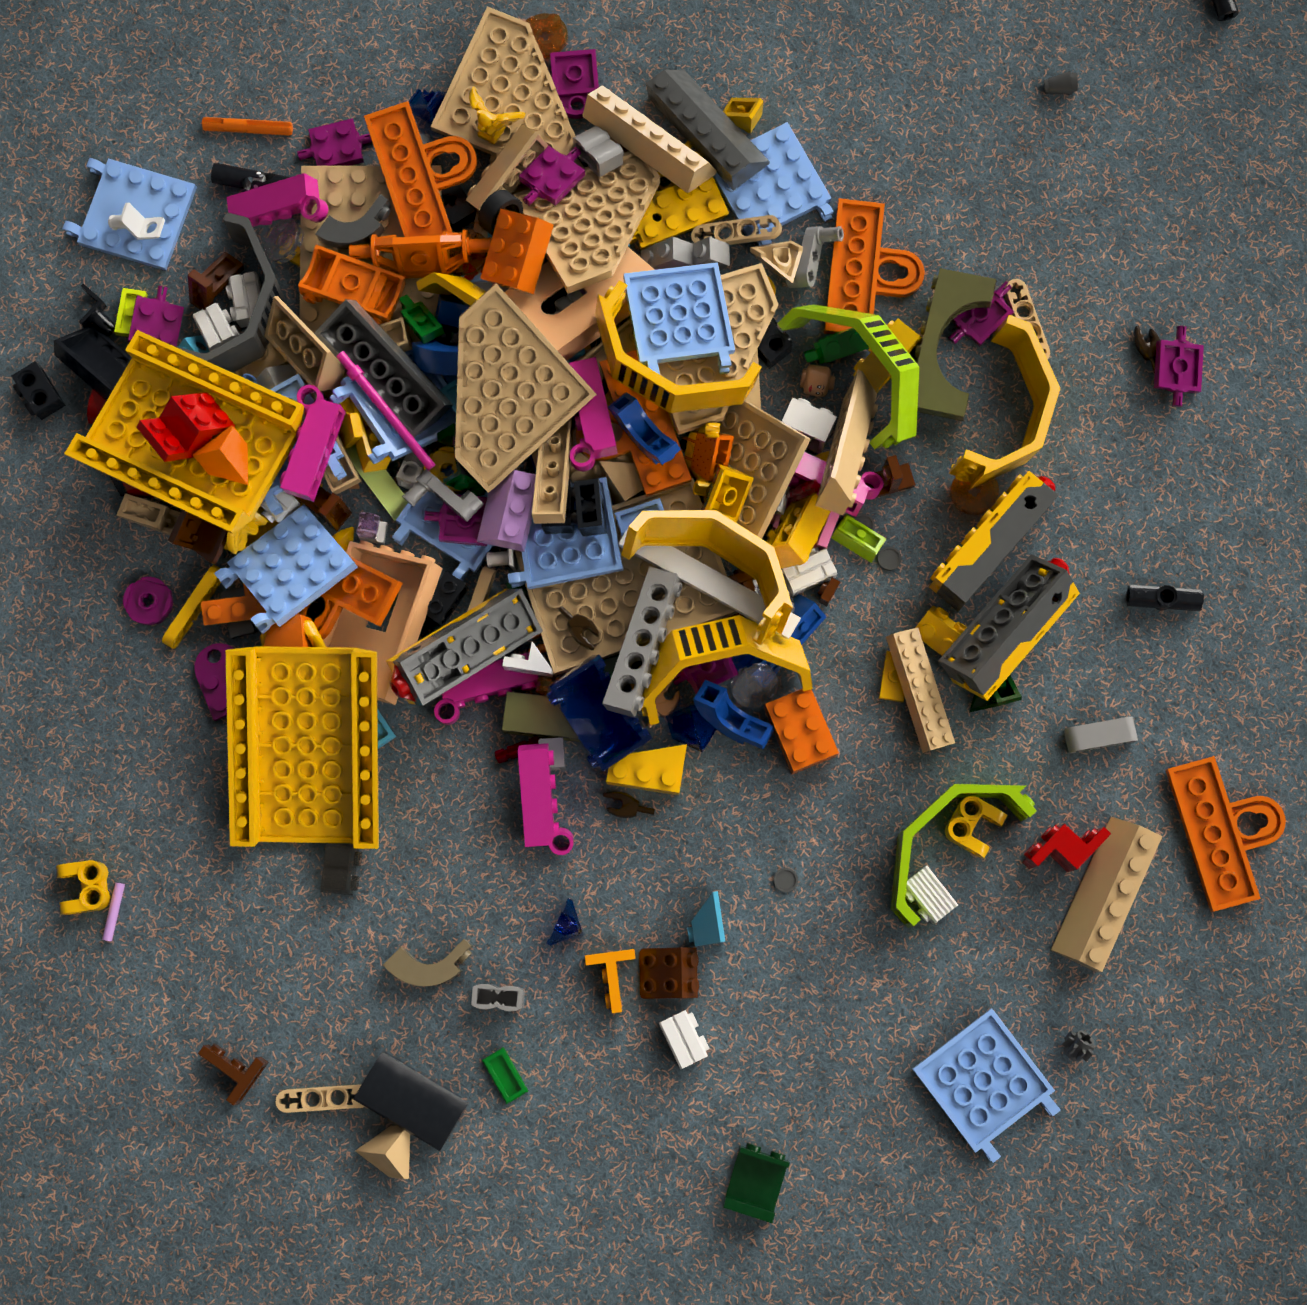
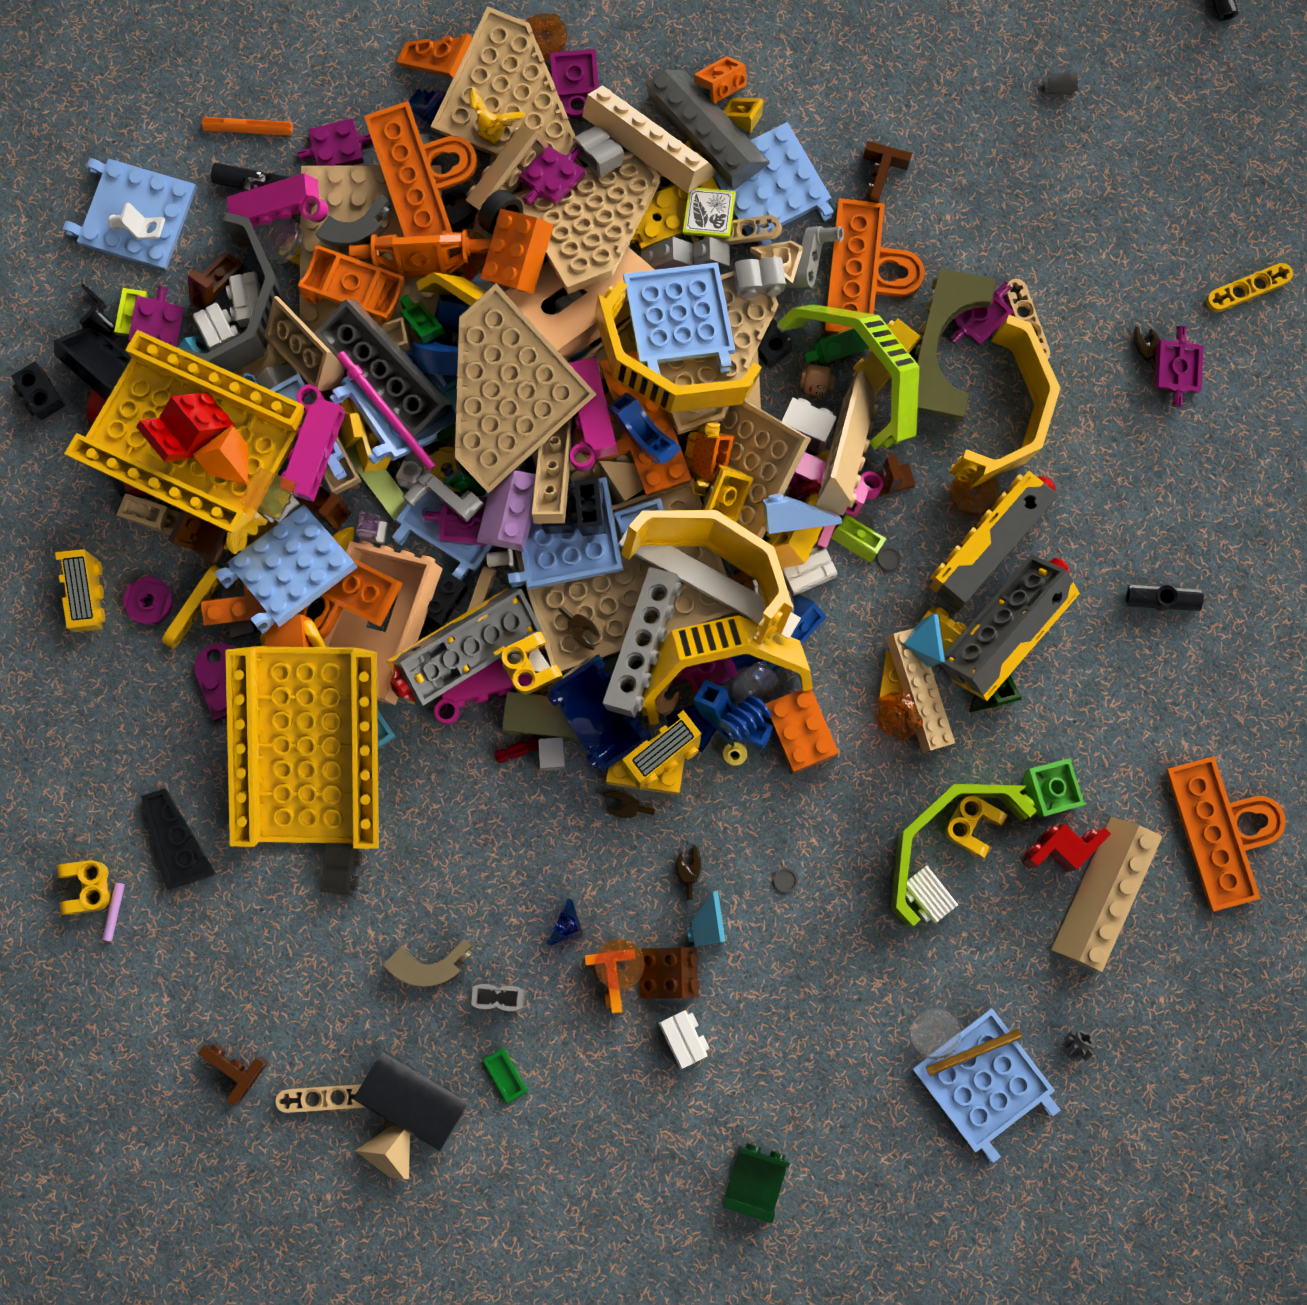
(82, 590): none -> wedge
(175, 844): none -> black wing
(268, 493): none -> clear yellow piece
(435, 57): none -> orange wing
(524, 667): none -> yellow piece
(537, 799): dark pink hinge -> none
(634, 964): none -> clear orange plate
(663, 752): none -> wedge
(689, 874): none -> dark brown hand
(709, 213): none -> tile
(722, 78): none -> orange bracket
(738, 747): none -> light yellow plate
(741, 718): none -> blue piece
(759, 276): none -> light grey brick
(789, 514): none -> light blue slope
(827, 591): reddish brown plate -> none
(884, 157): none -> reddish brown bracket
(909, 719): none -> clear orange plate
(927, 642): none -> dark azure slope
(936, 1034): none -> clear tile
(974, 1052): none -> pearl gold bar
(1053, 788): none -> bright green slope
(1100, 734): light grey beam -> none
(1249, 288): none -> yellow beam

